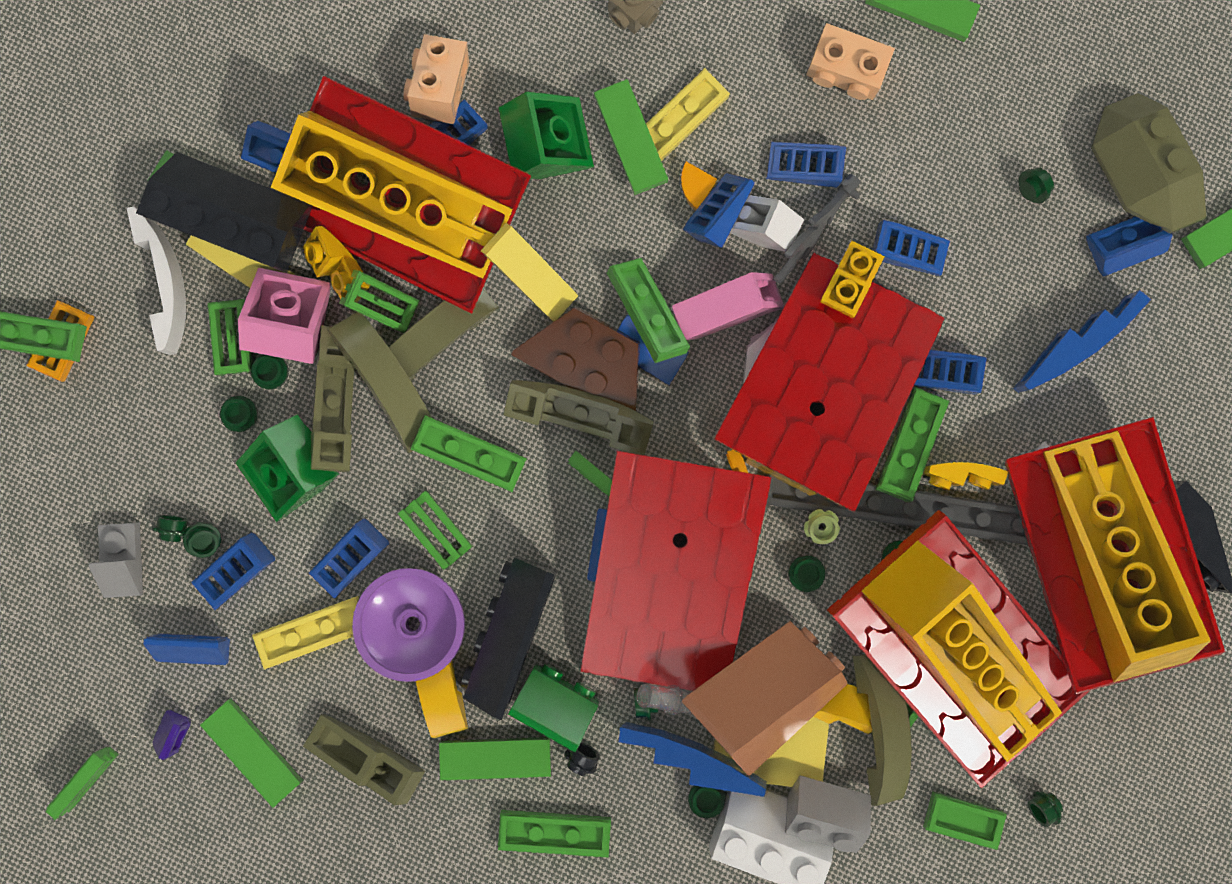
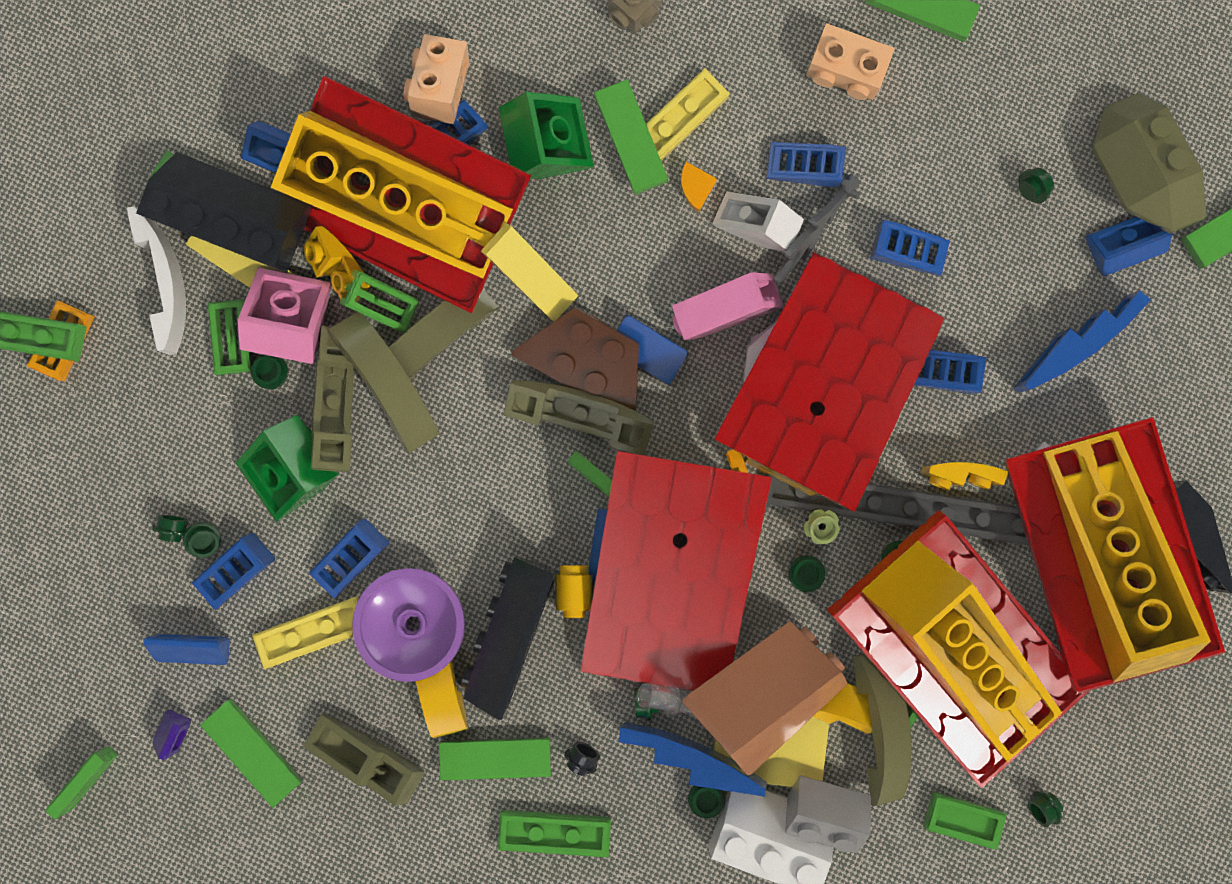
(119, 560): light grey slope -> none
(238, 413): dark green plate -> none
(415, 506): bright green tile -> none
(468, 453): bright green tile -> none
(555, 706): green slope -> none
(574, 590): none -> yellow brick
(648, 310): bright green tile -> none
(714, 218): blue slope -> none
(852, 279): yellow slope -> none
(912, 445): bright green tile -> none

